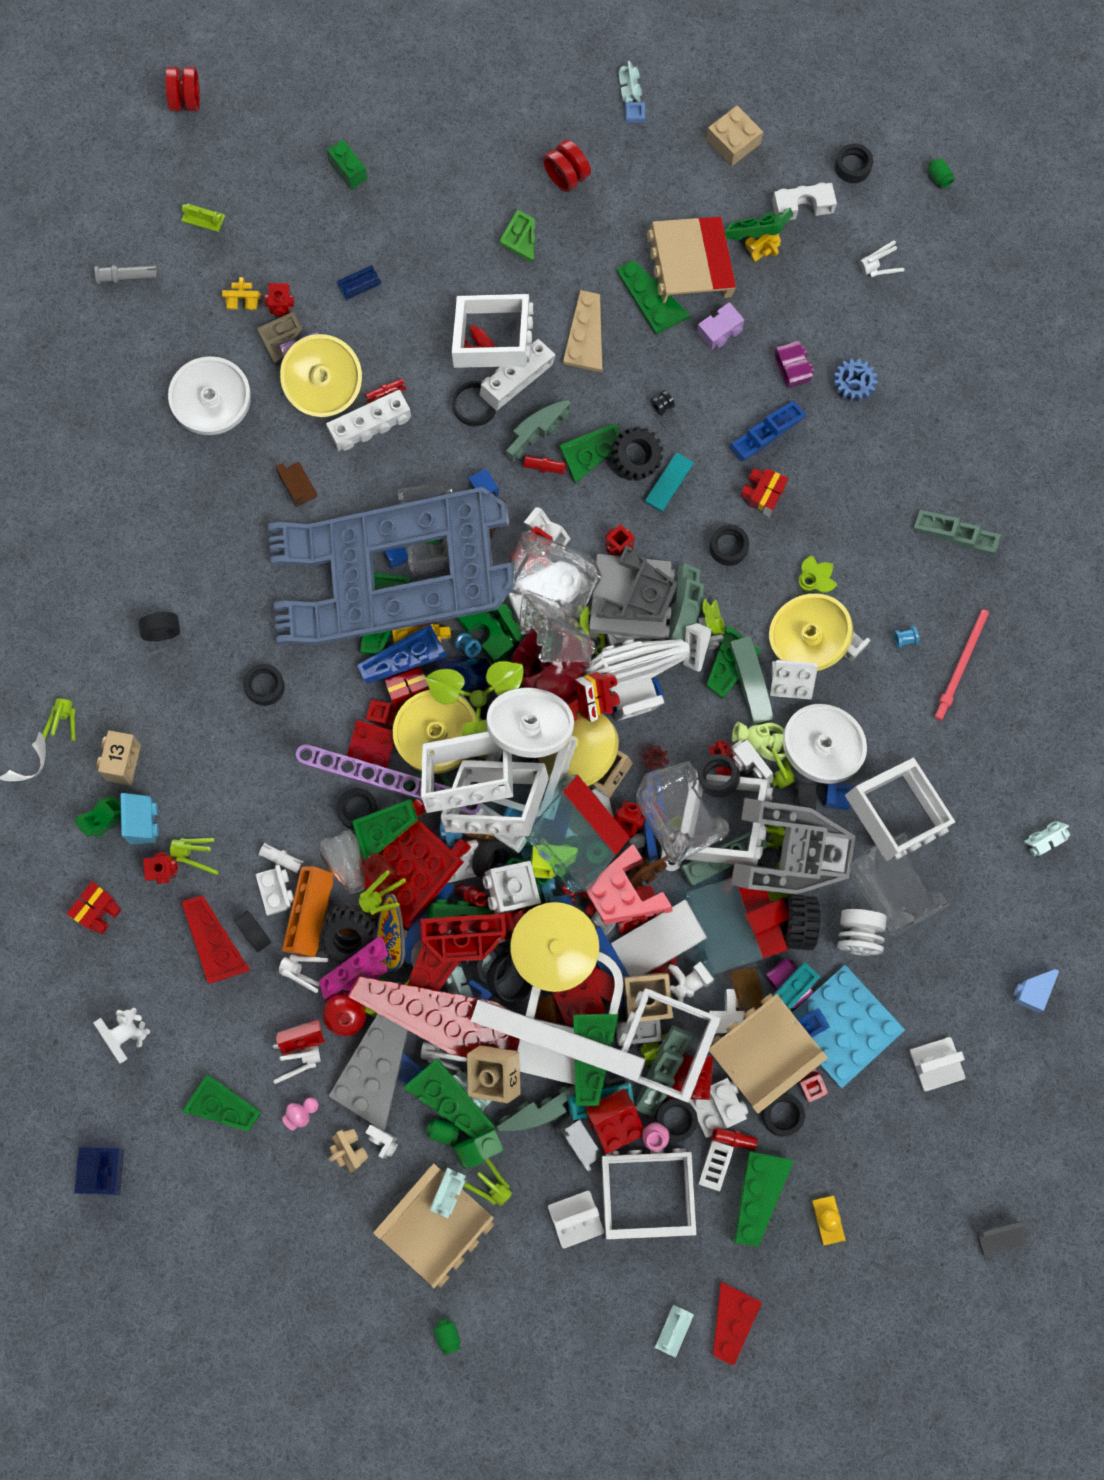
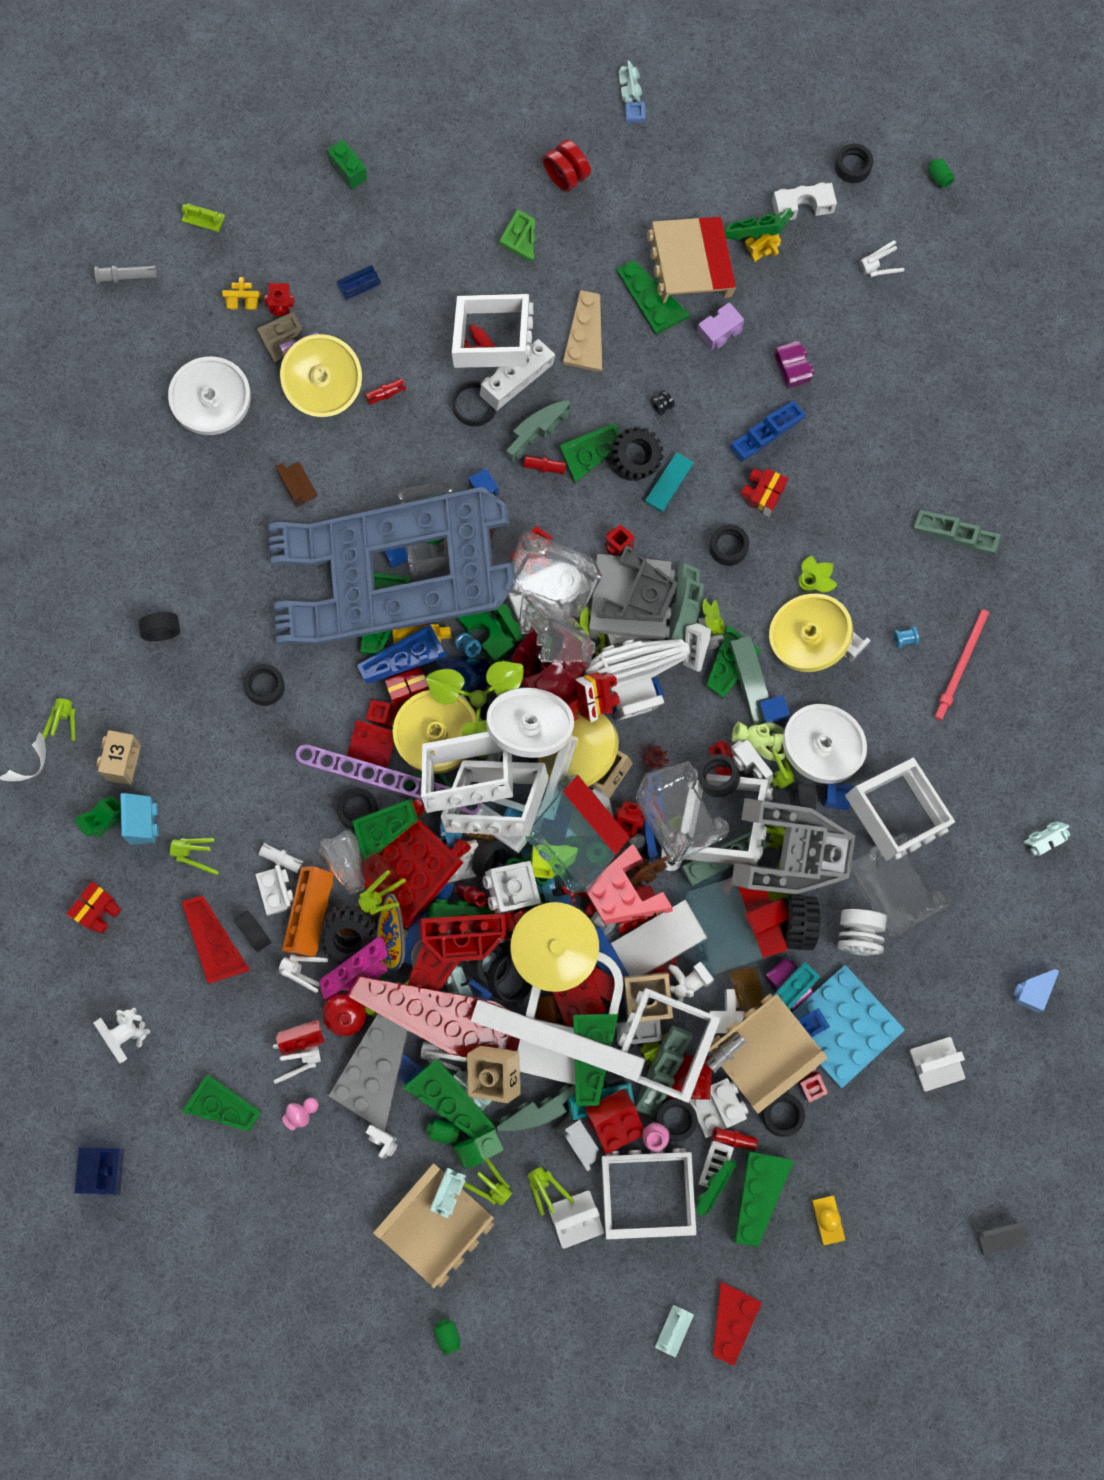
(153, 866): red brick -> none
(183, 89): red wheel -> none
(344, 1153): tan hips -> none
(369, 420): white brick -> none
(538, 1182): none -> lime plant
(539, 519): white brick -> none
(716, 1185): none -> green hinge
(725, 1052): none -> light grey pin
(734, 135): tan brick -> none
(774, 710): none -> blue panel
(793, 679): white bracket -> none
(855, 388): medium blue gear -> none

